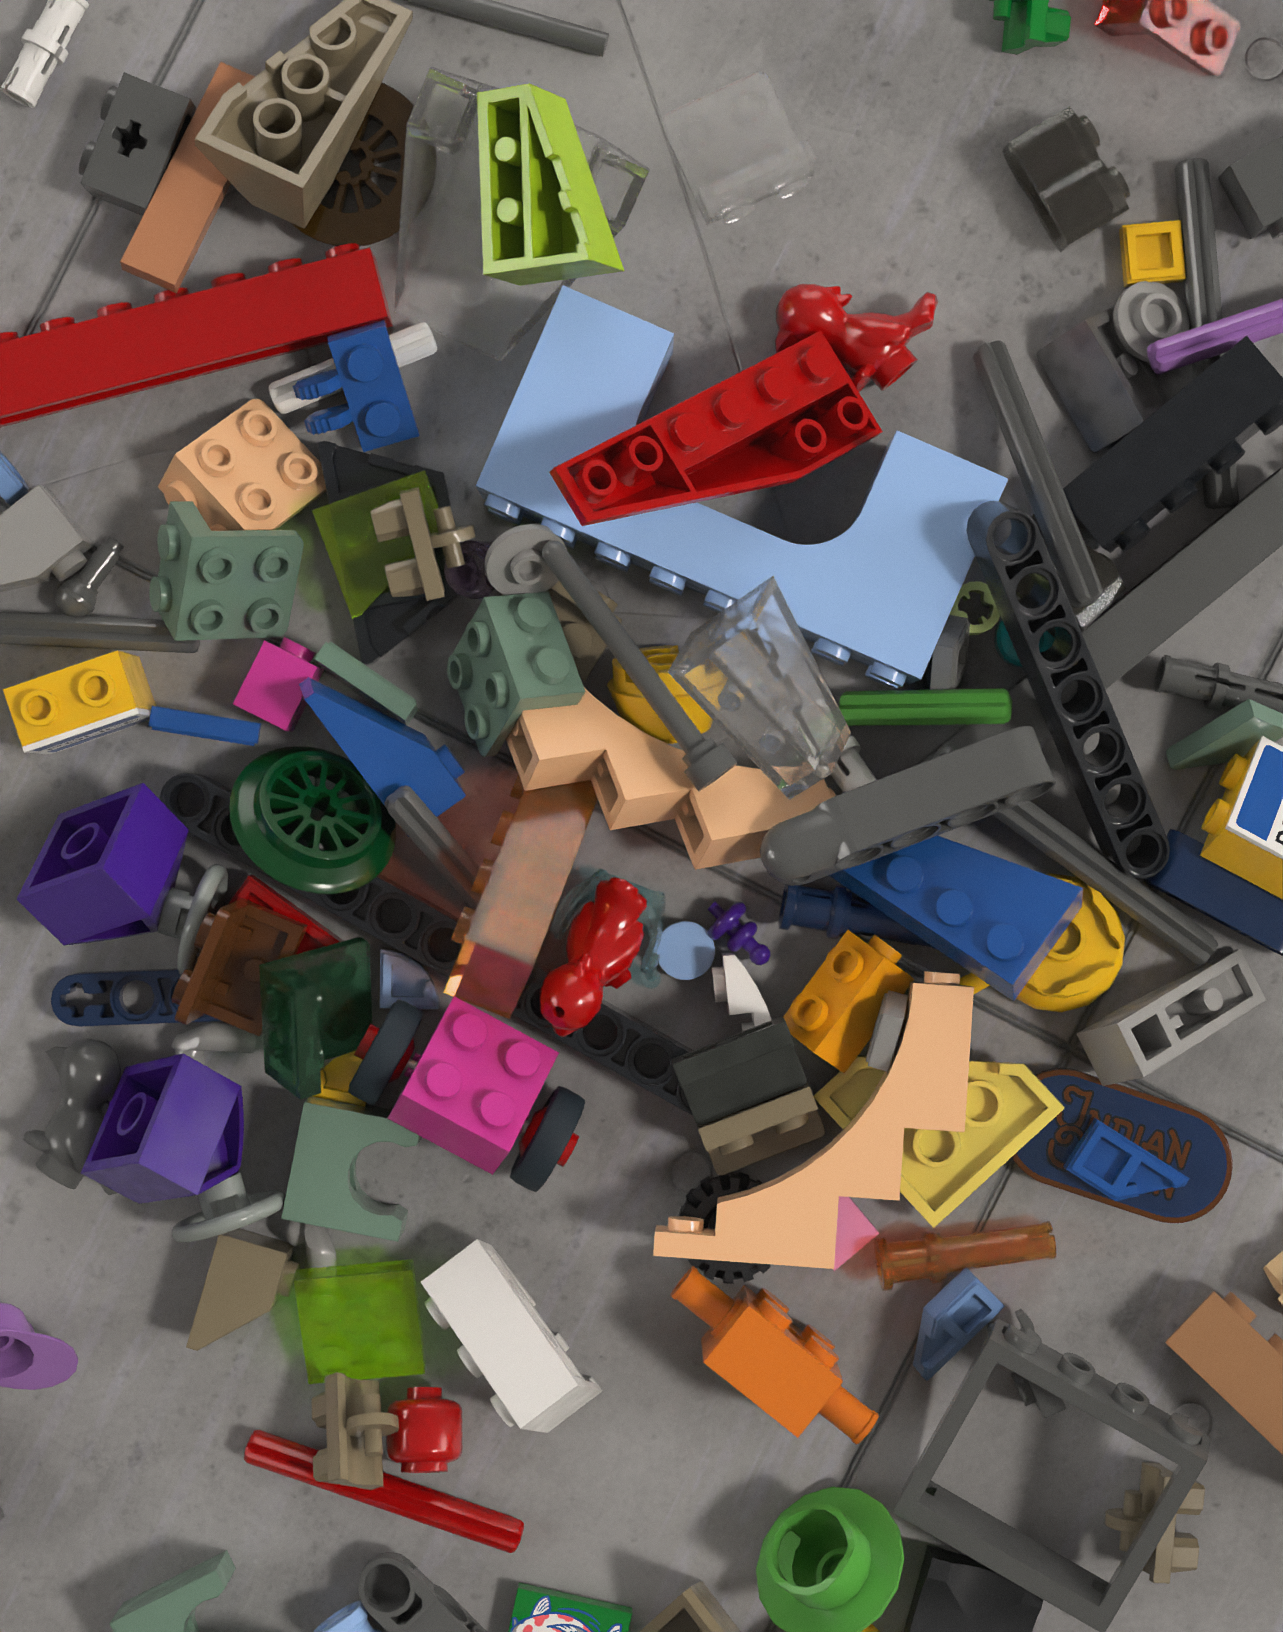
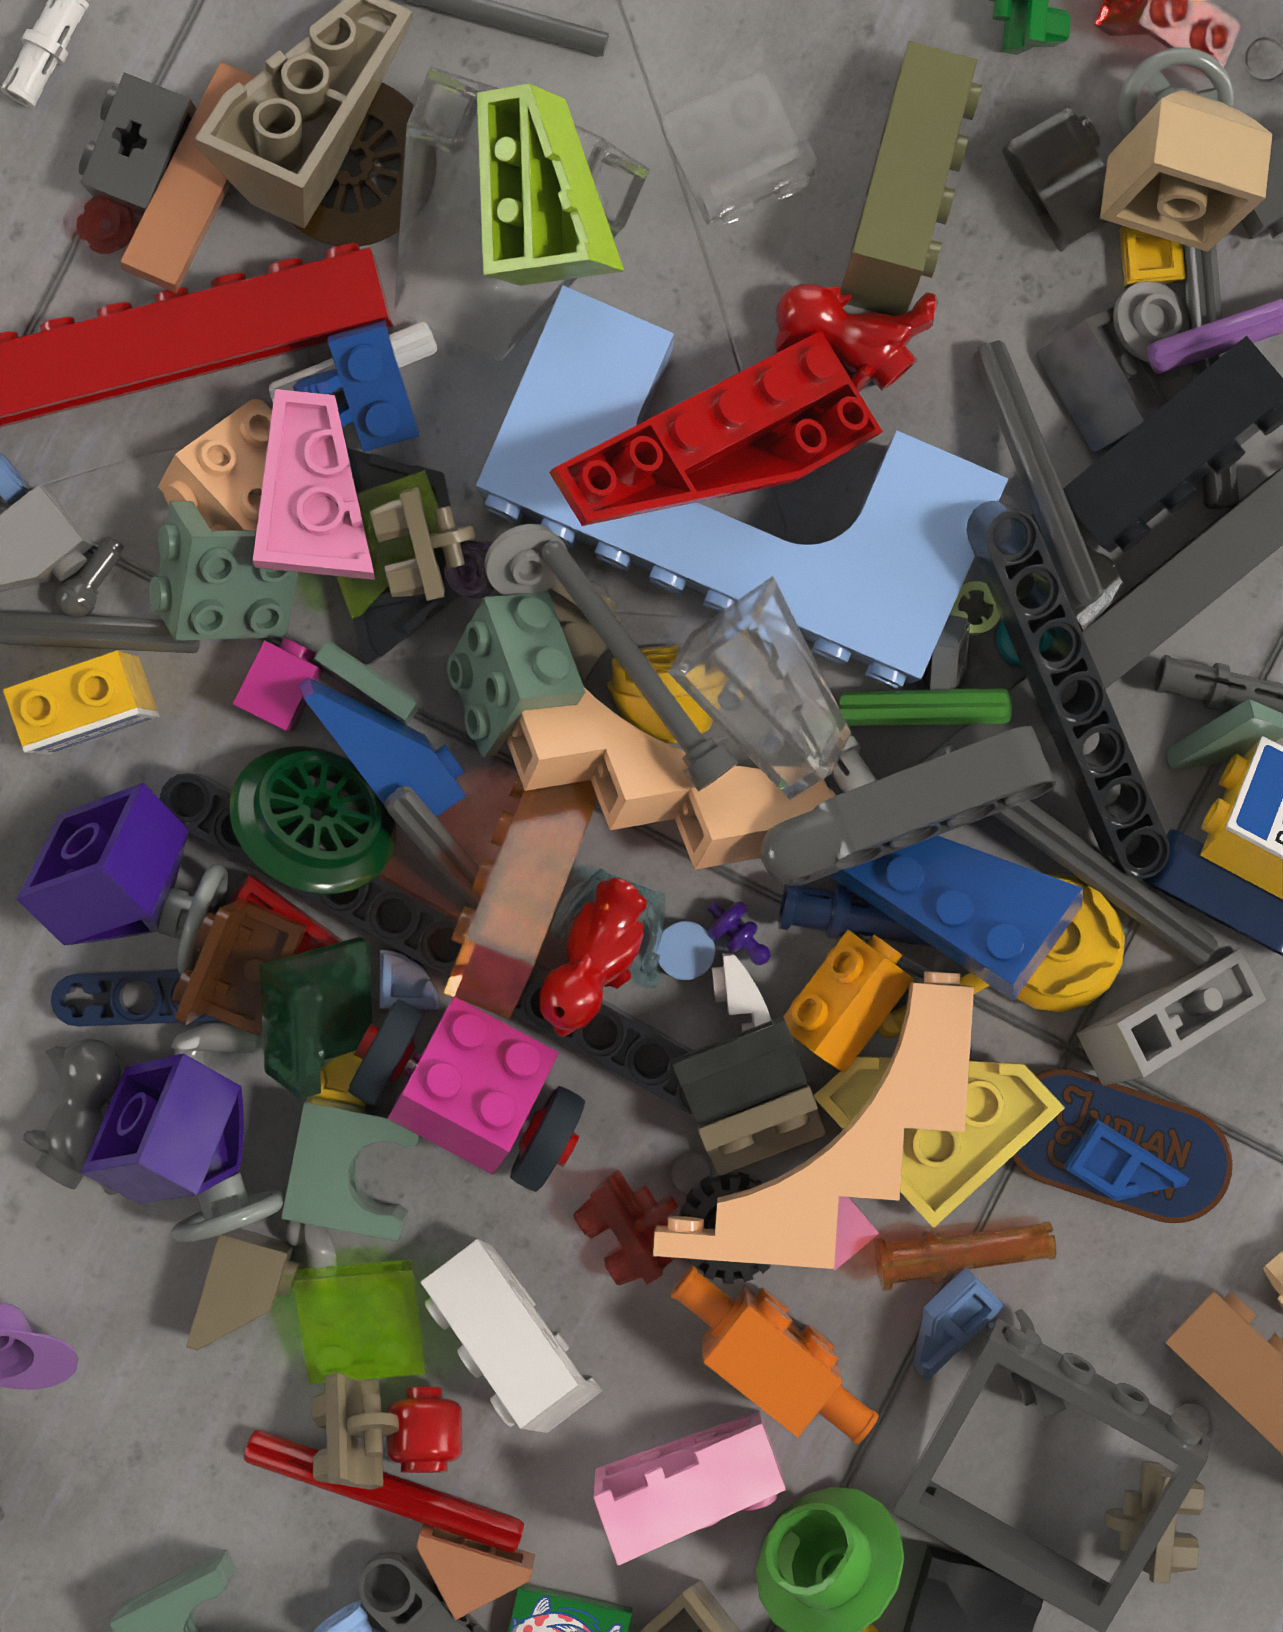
(109, 240): none -> clear red plate
(204, 726): blue tile -> none
(308, 493): none -> bright pink wing
(470, 1571): none -> nougat slope
(633, 1222): none -> clear red hips
(686, 1485): none -> bright pink wedge
(886, 1030): light grey tile -> none
(910, 179): none -> olive wedge
(1190, 161): none -> tan piece

